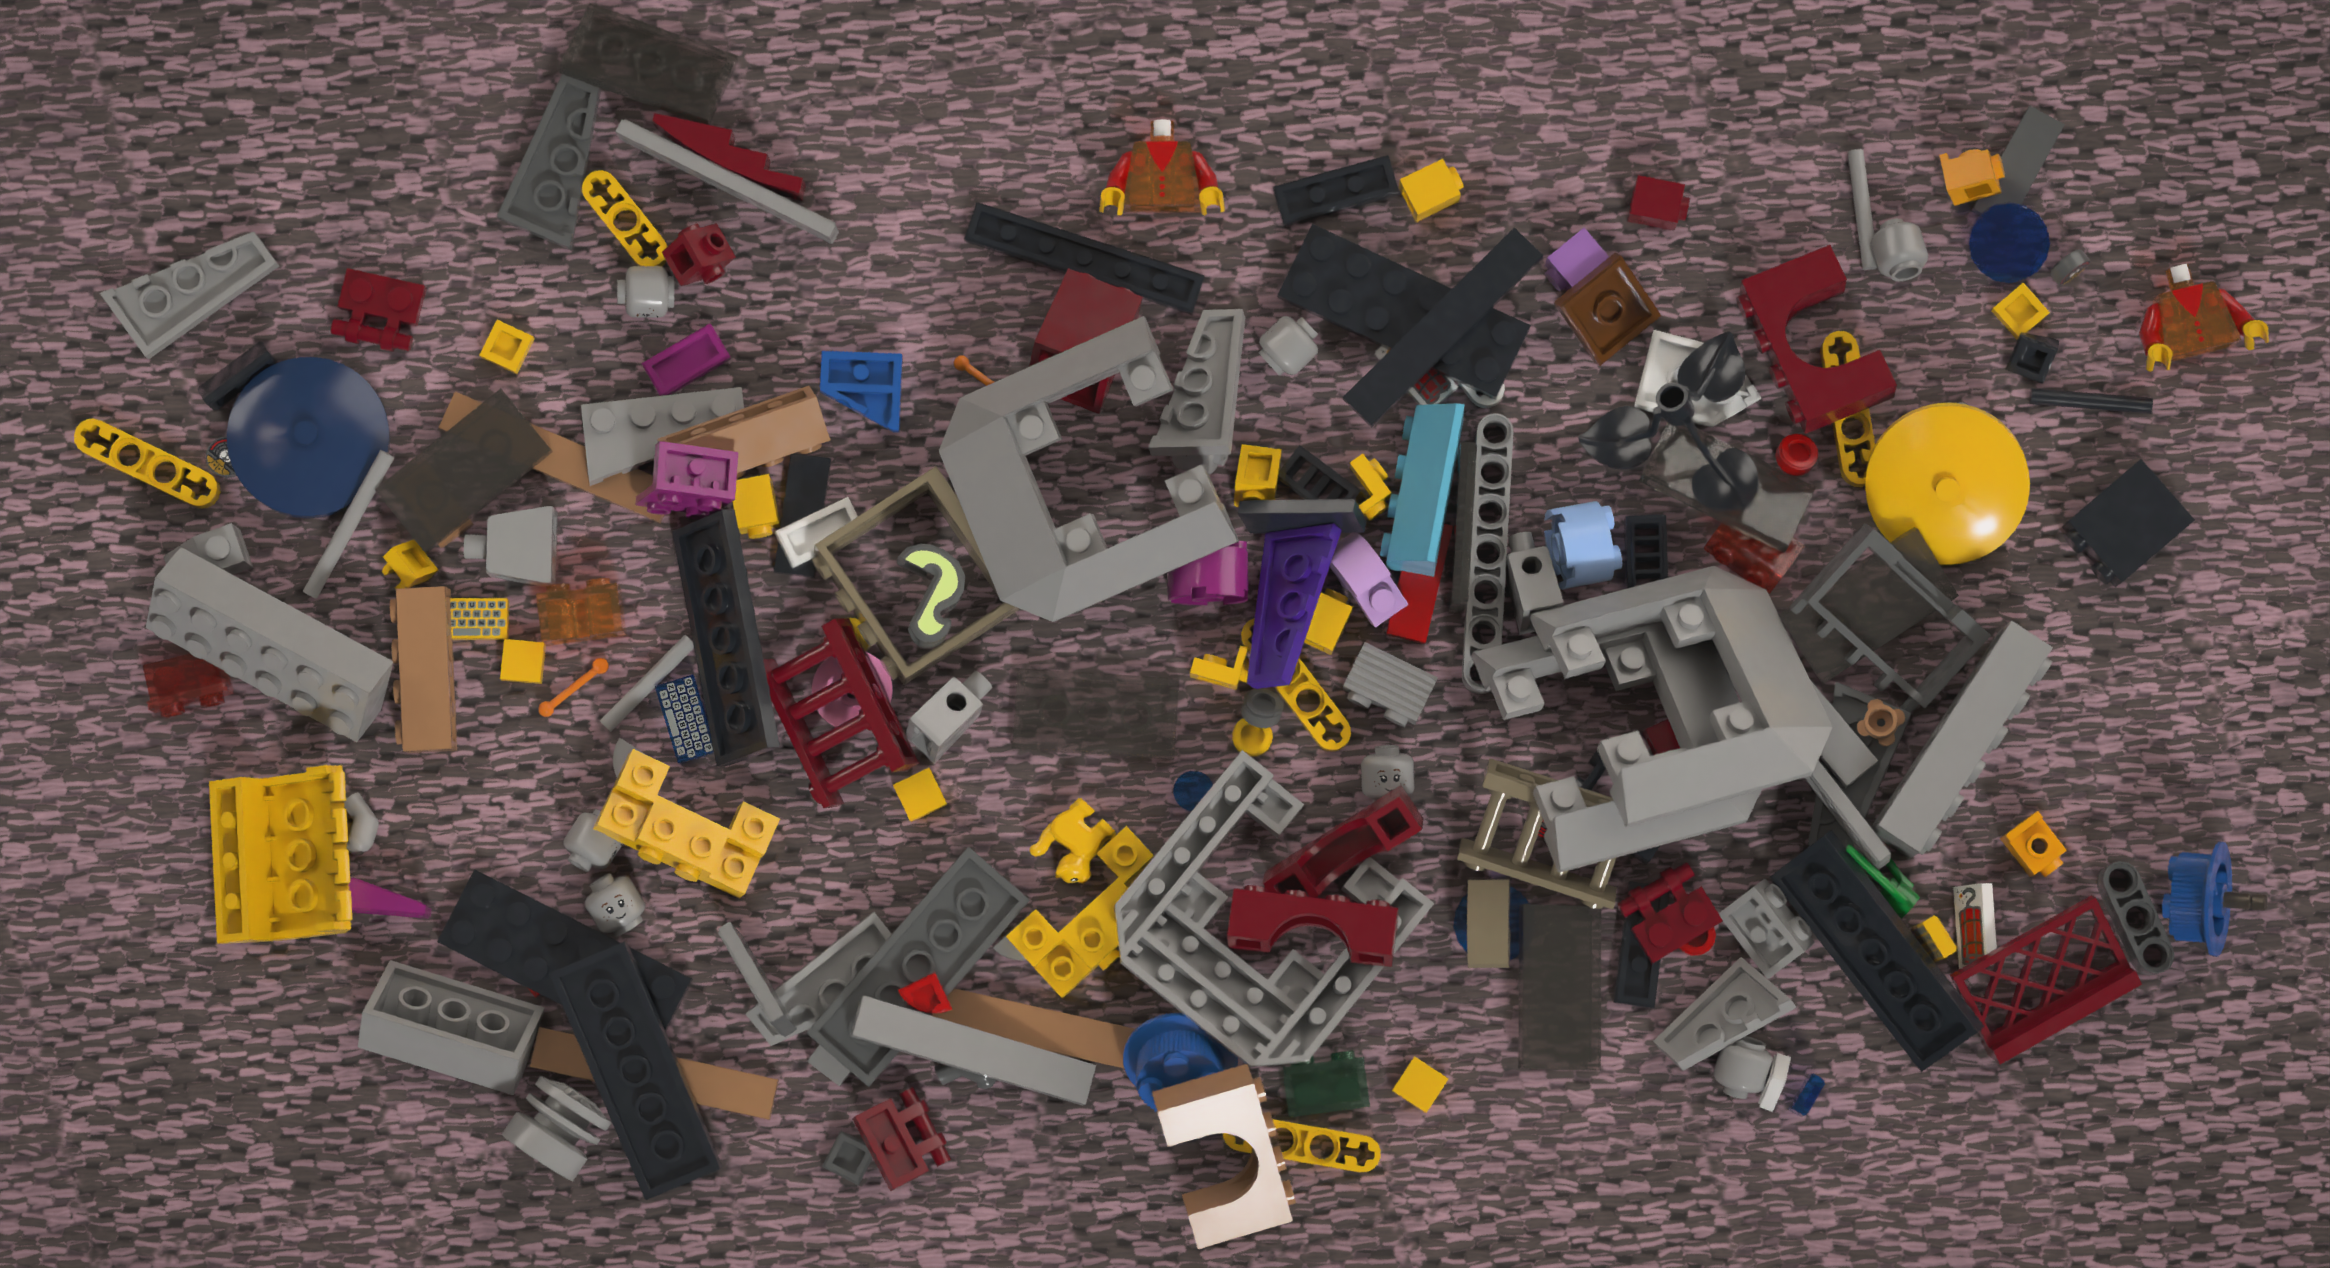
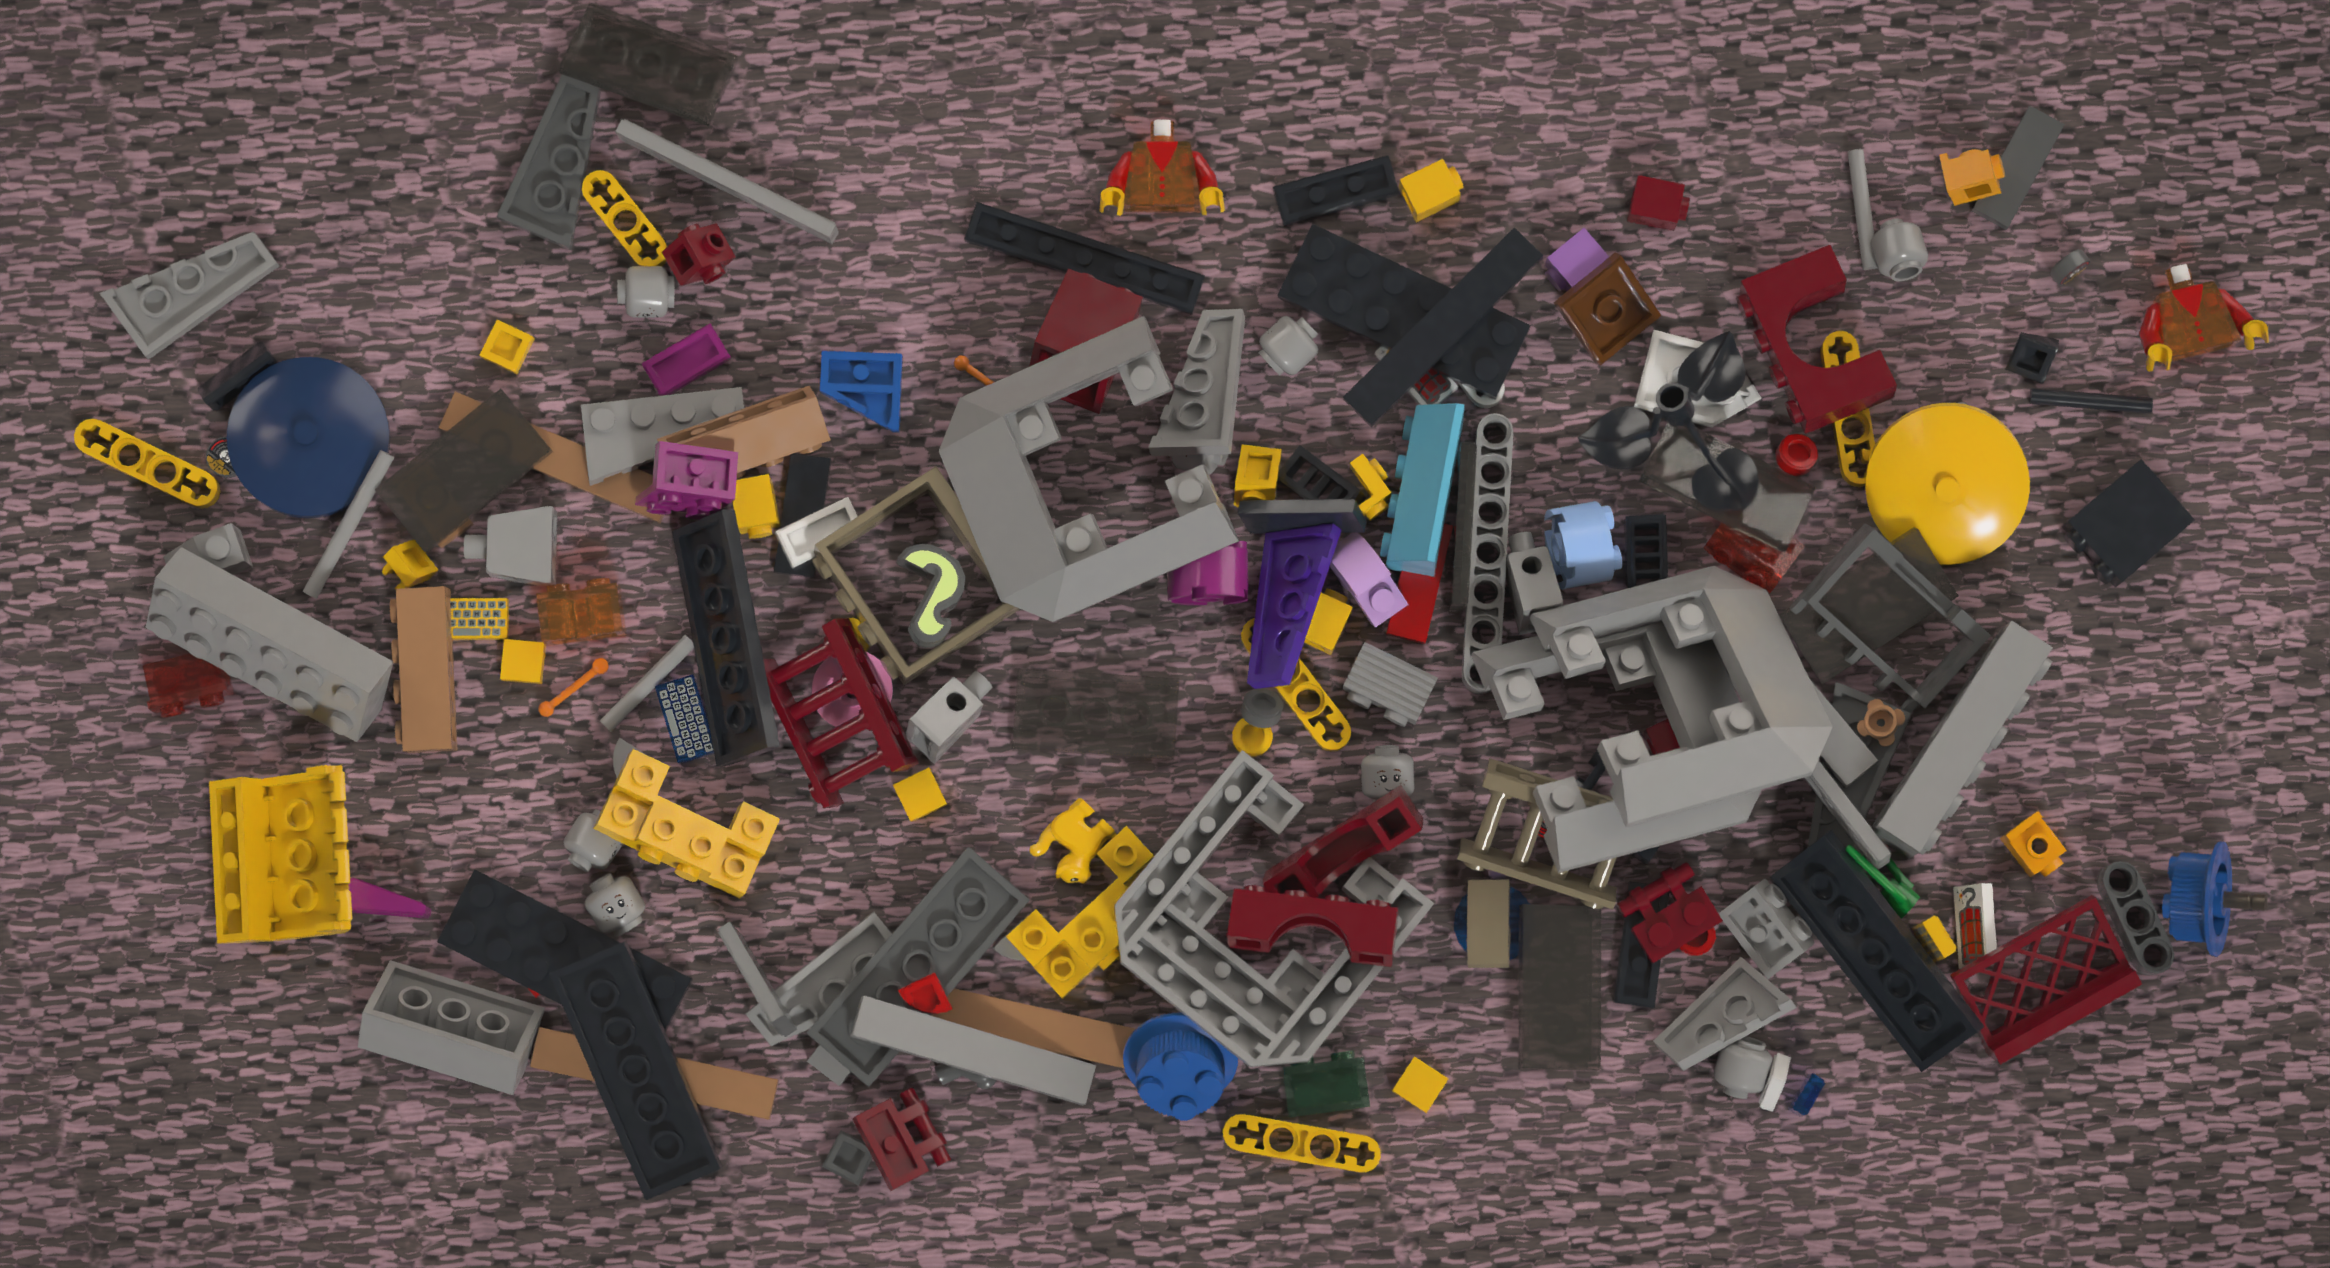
(363, 827): light grey arm -> none
(381, 298): dark red plate -> none
(557, 1128): light grey wheel -> none
(718, 147): dark red slope -> none
(1190, 789): clear blue tile -> none
(1215, 669): yellow bracket -> none
(1229, 1105): arch -> none
(2009, 242): clear blue tile -> none
(2020, 311): yellow tile -> none

